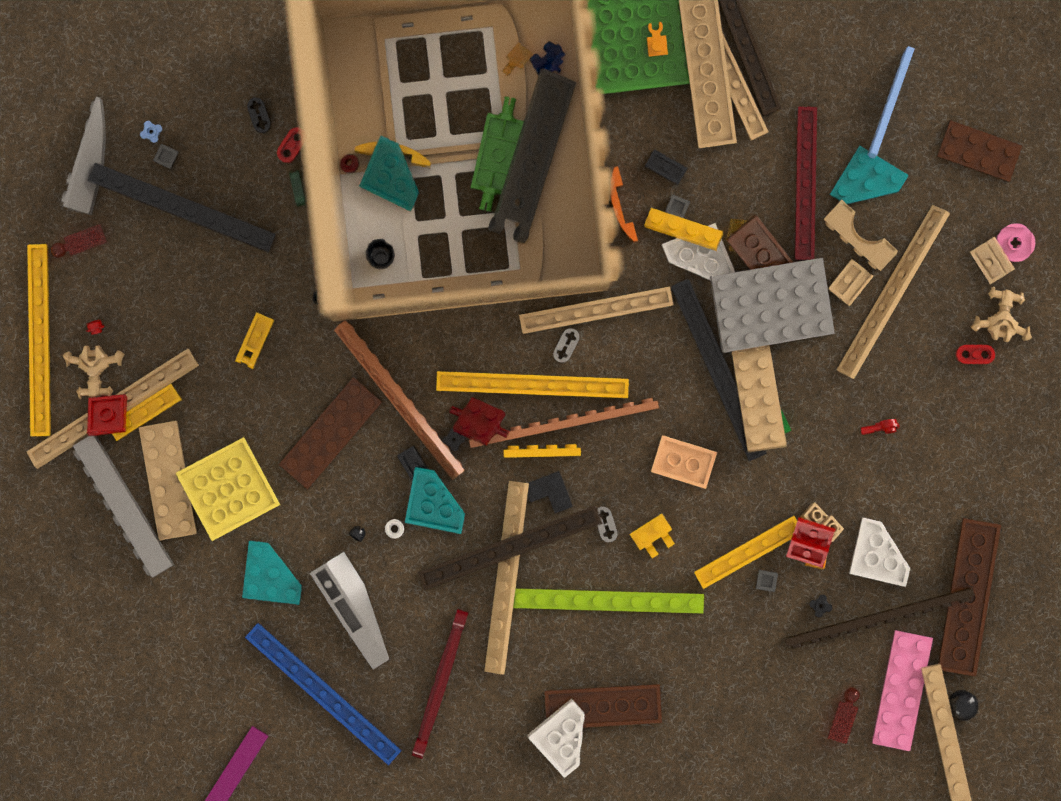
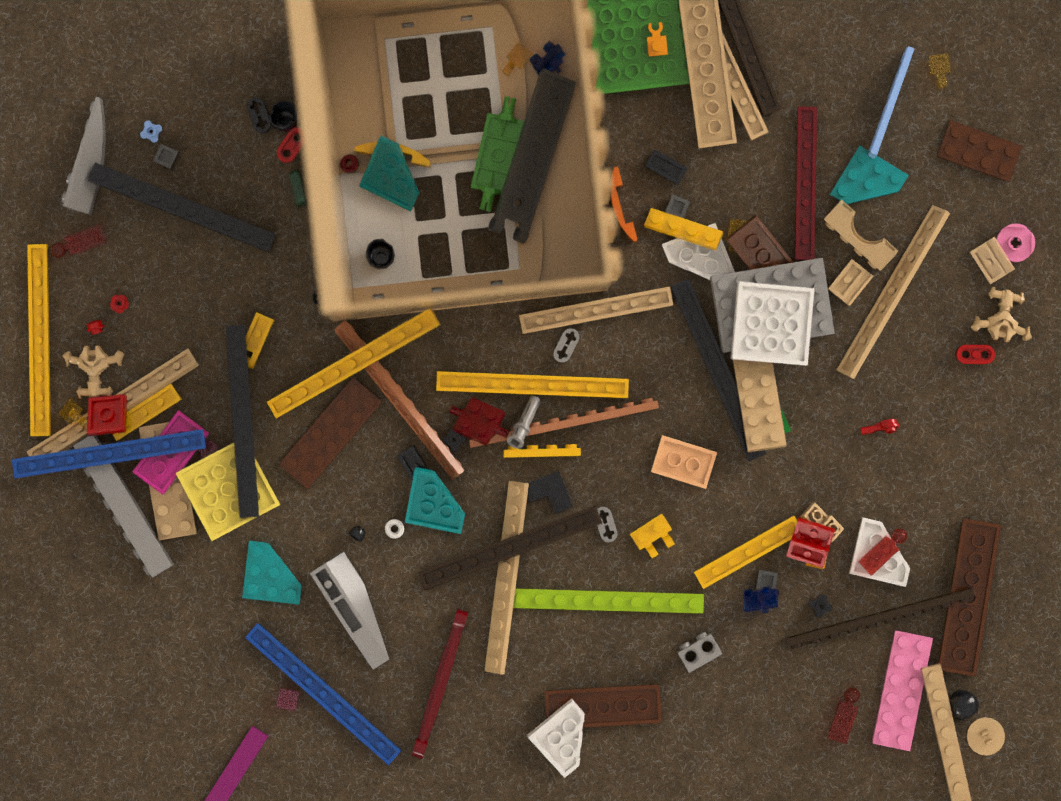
(71, 413): none -> clear yellow plate
(109, 453): none -> blue plate
(119, 308): none -> red plate
(161, 470): none -> dark pink tile
(213, 448): none -> clear pink plate
(242, 421): none -> black plate
(283, 116): none -> black hair
(287, 699): none -> clear pink plate
(353, 363): none -> yellow plate
(522, 428): none -> light grey pin
(702, 657): none -> light grey brick
(760, 600): none -> clear blue hips
(772, 323): none -> white plate
(882, 551): none -> clear red plate
(939, 66): none -> clear yellow plate
(985, 736): none -> tan piece

